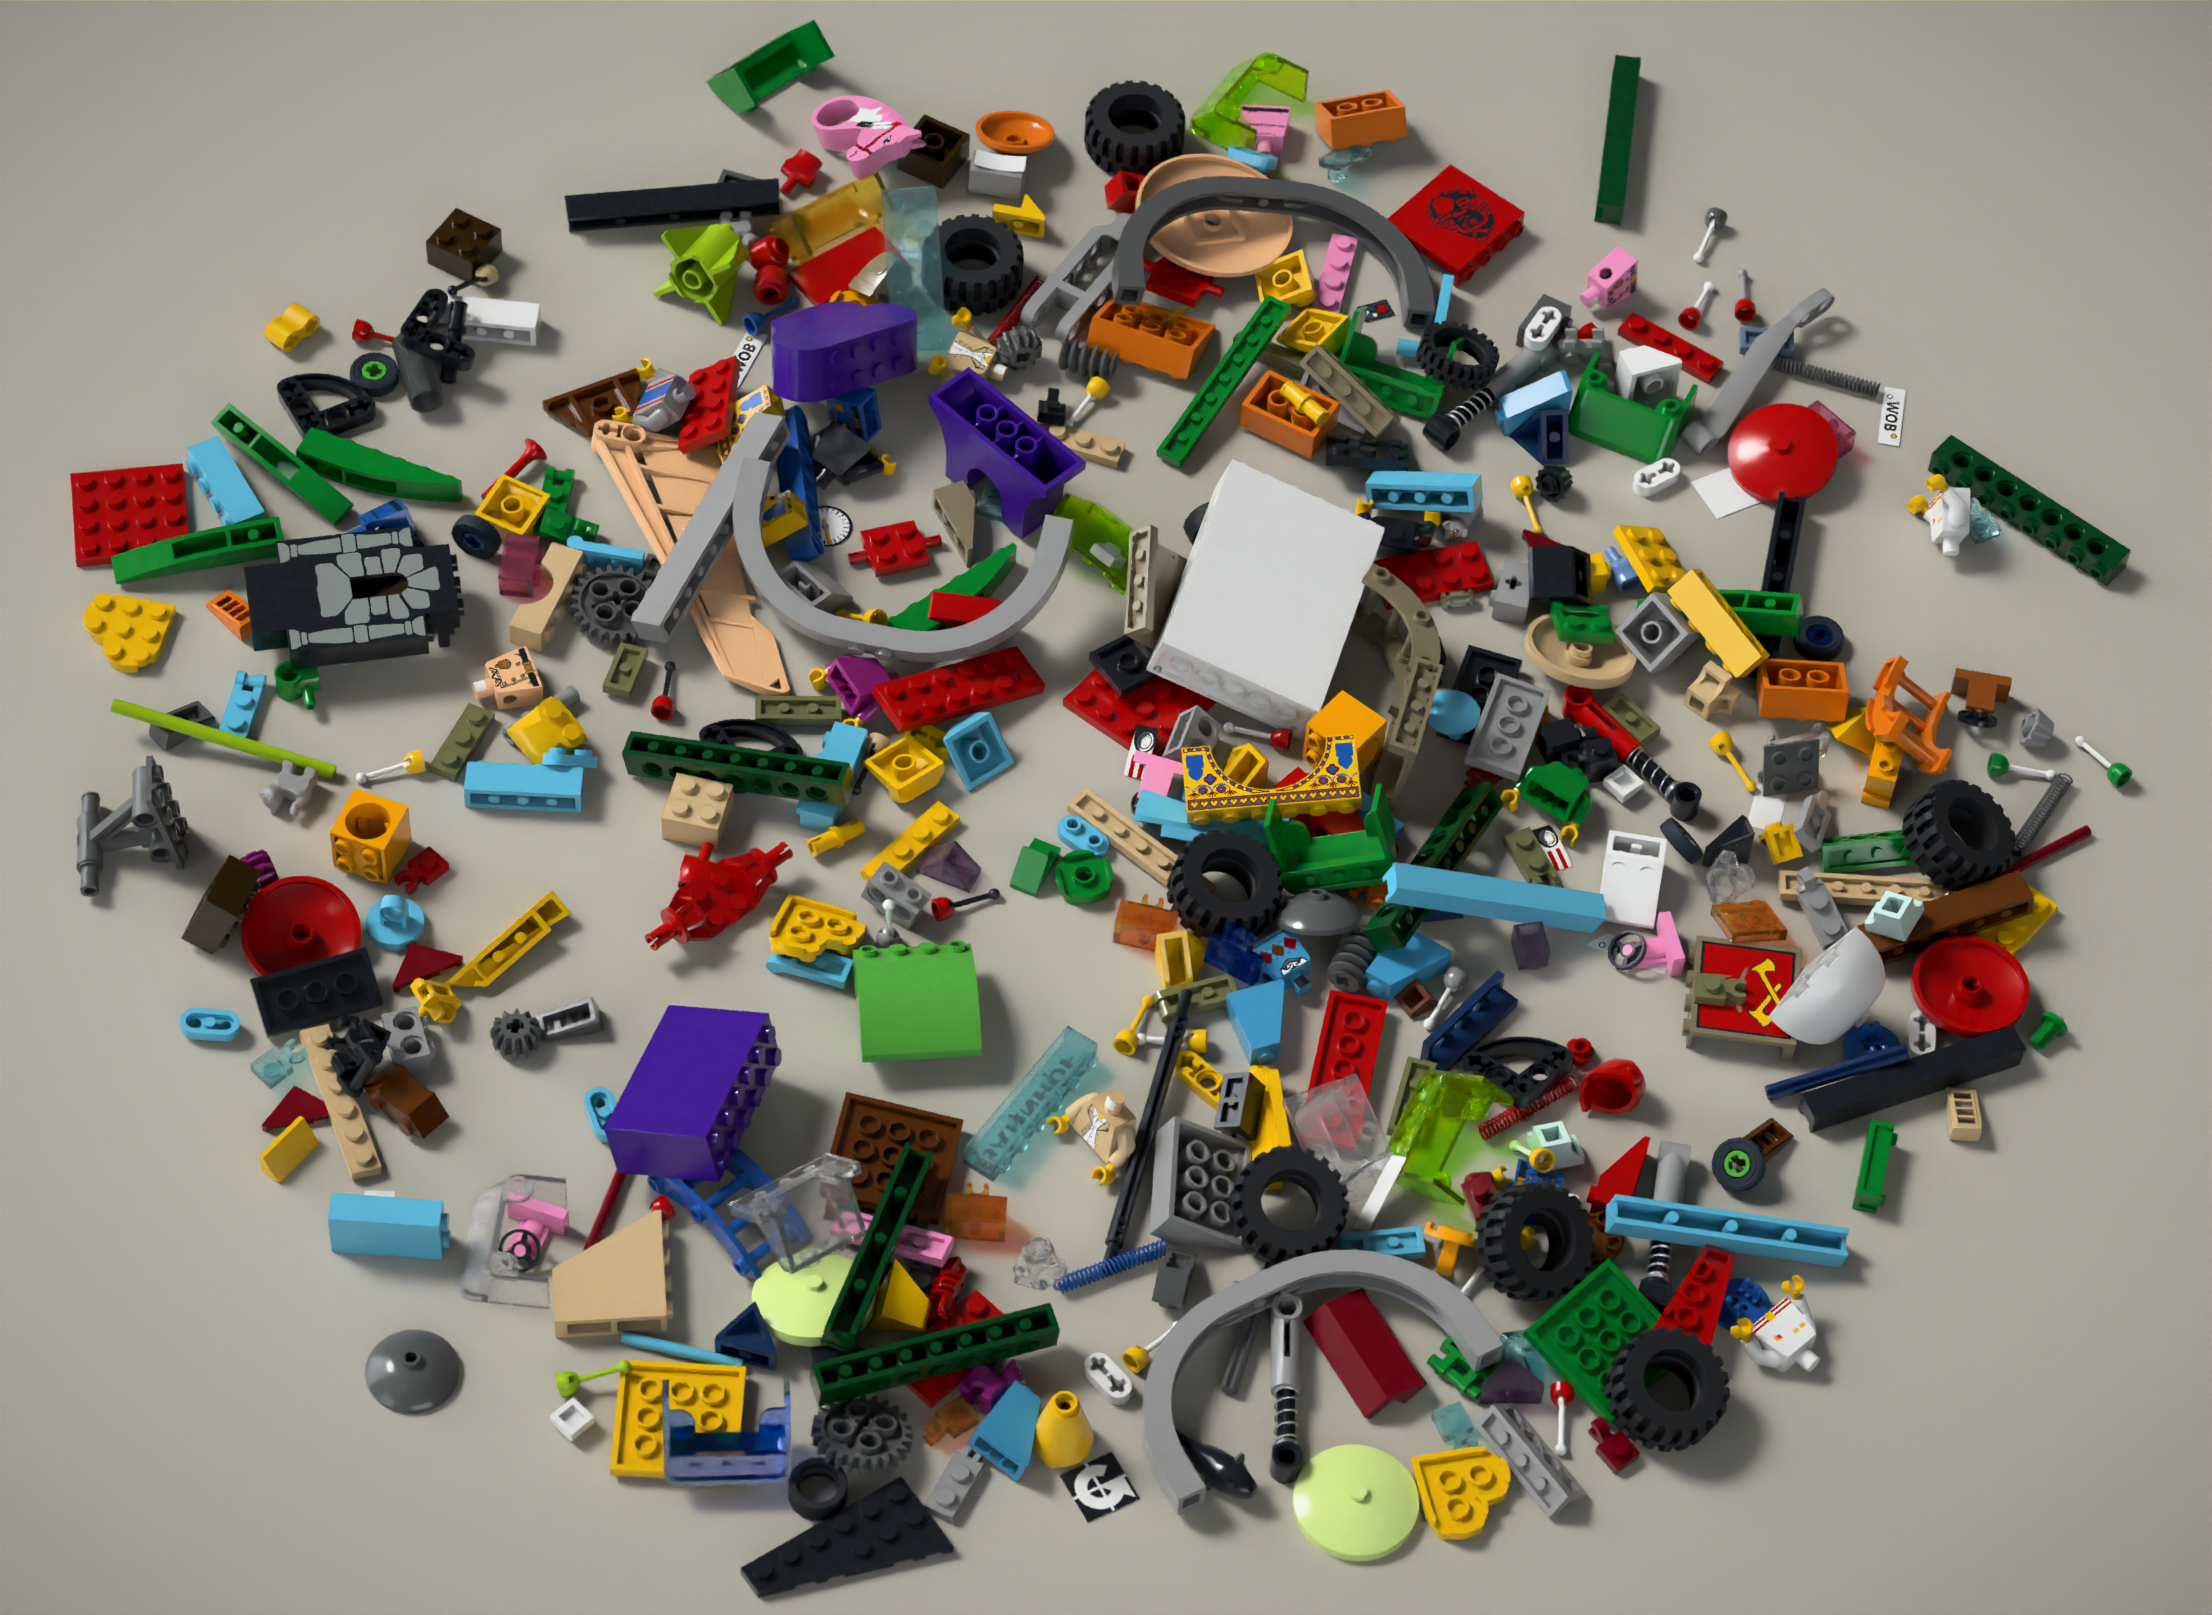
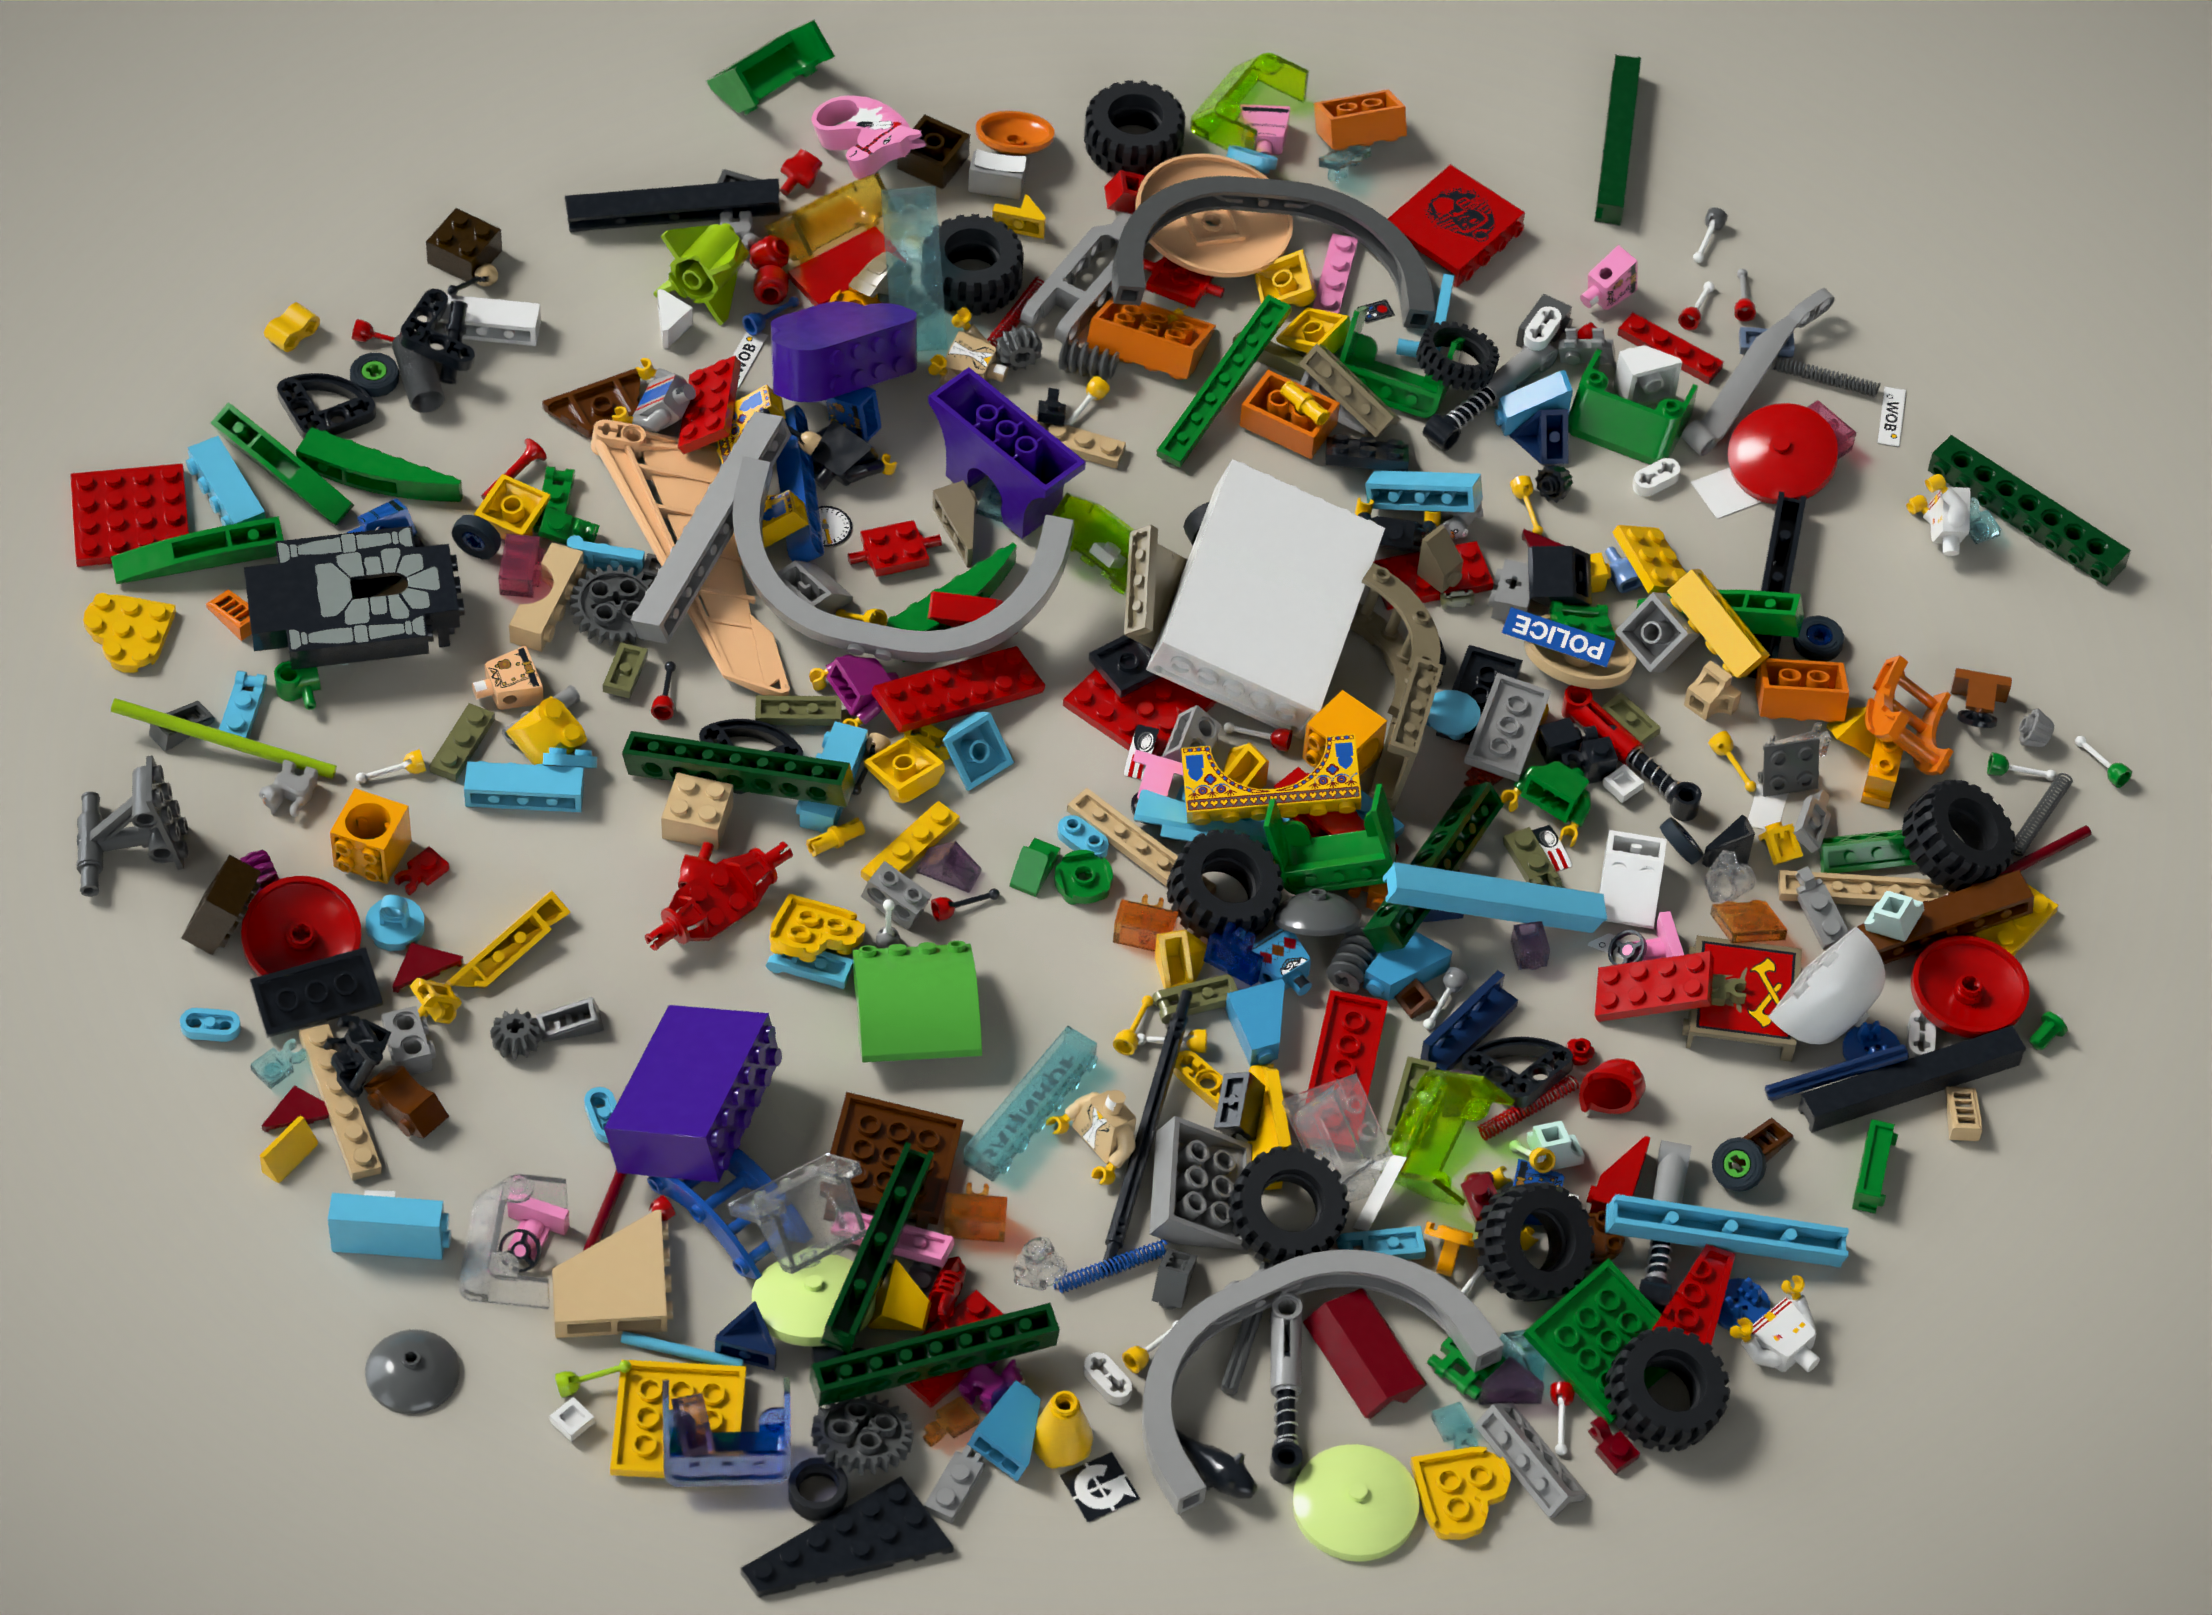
(674, 317): none -> white slope
(692, 1426): none -> clear purple slope
(807, 440): none -> tan hinge
(1440, 560): none -> dark tan slope
(1558, 637): none -> blue sticker
(1654, 986): none -> red plate

